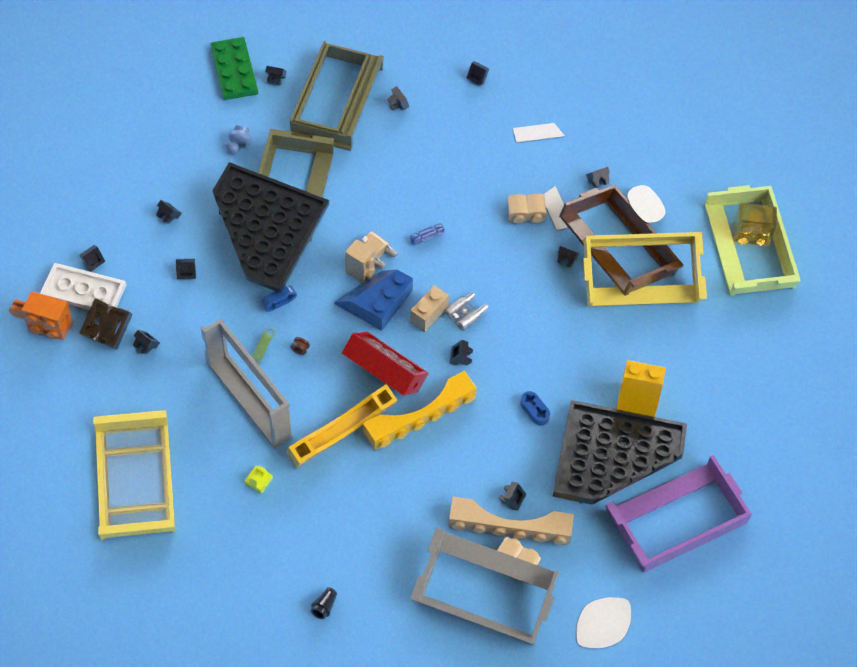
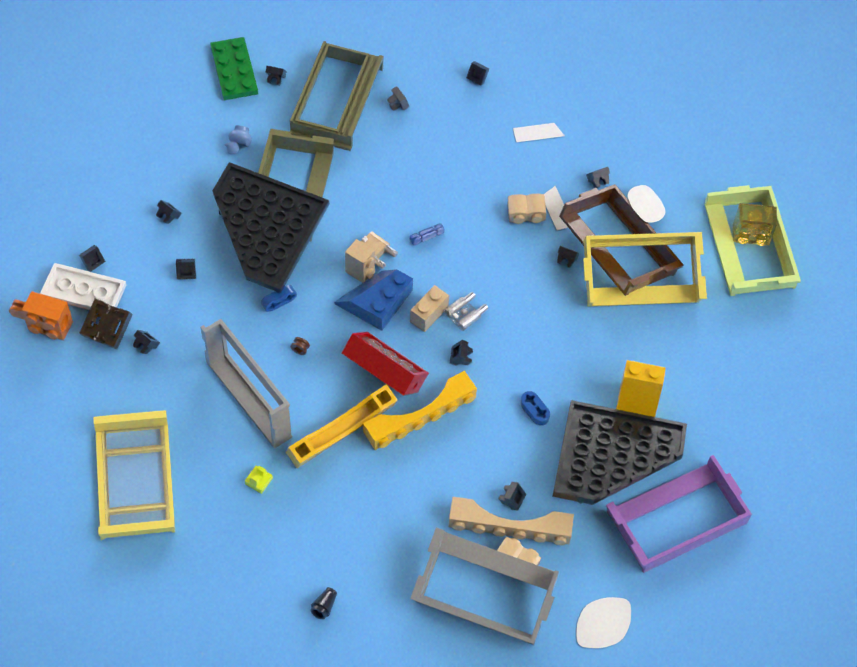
(264, 348): lime piece -> none

